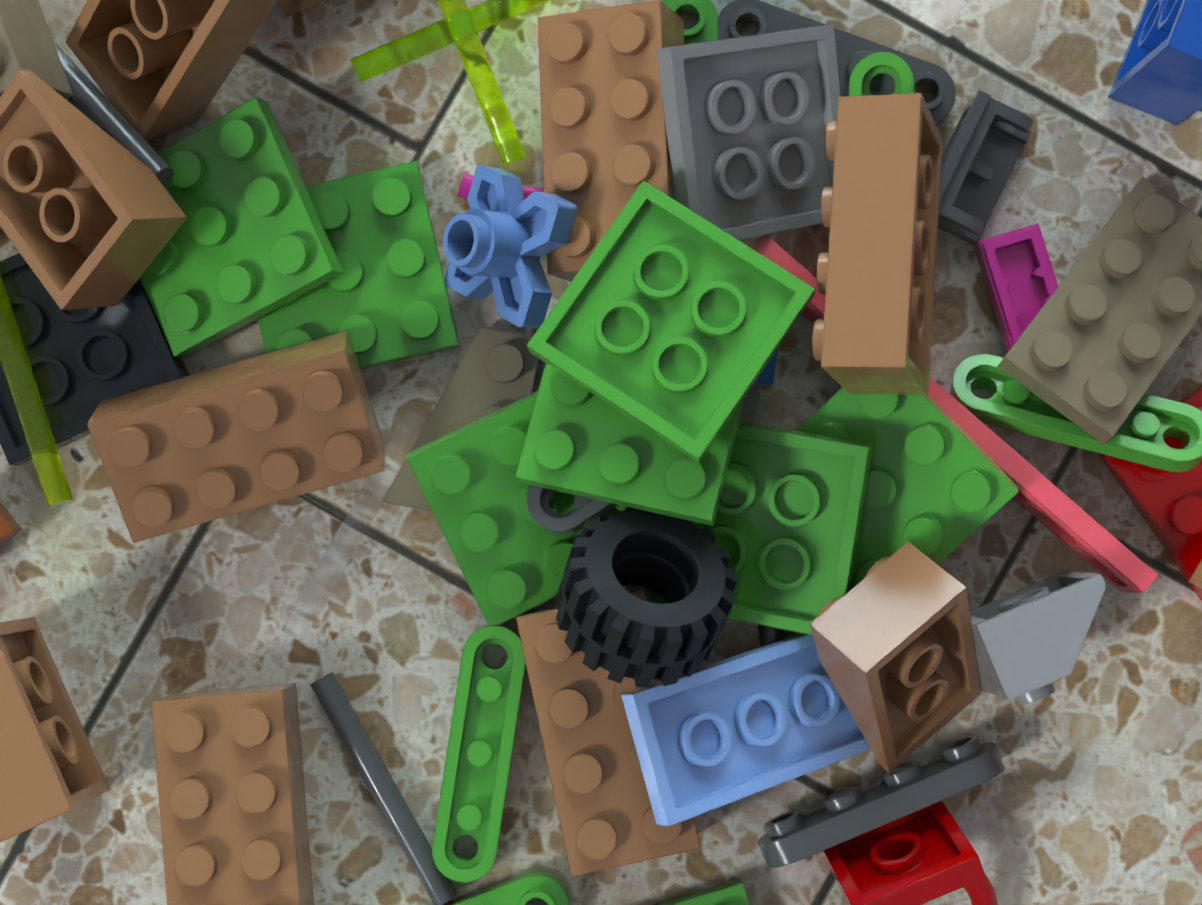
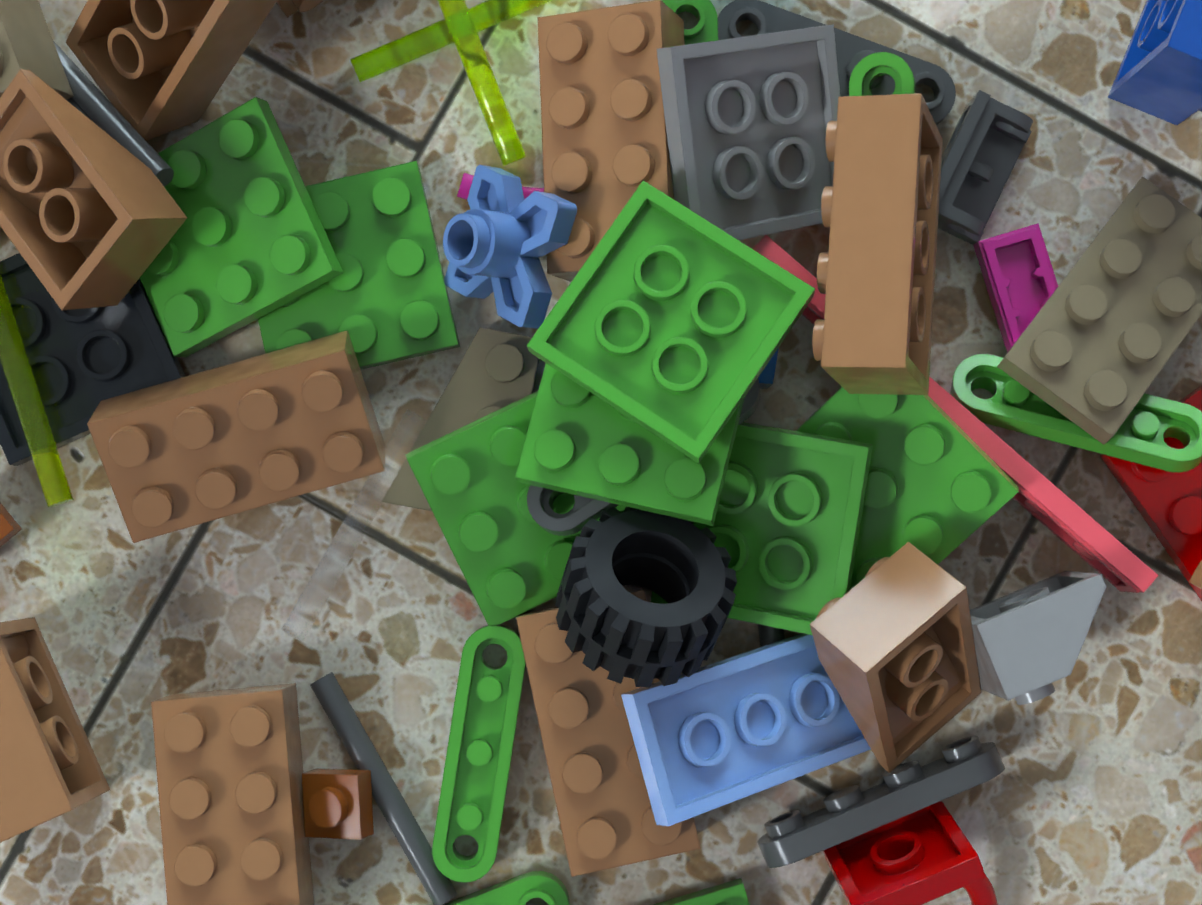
(337, 803): none -> dark orange plate

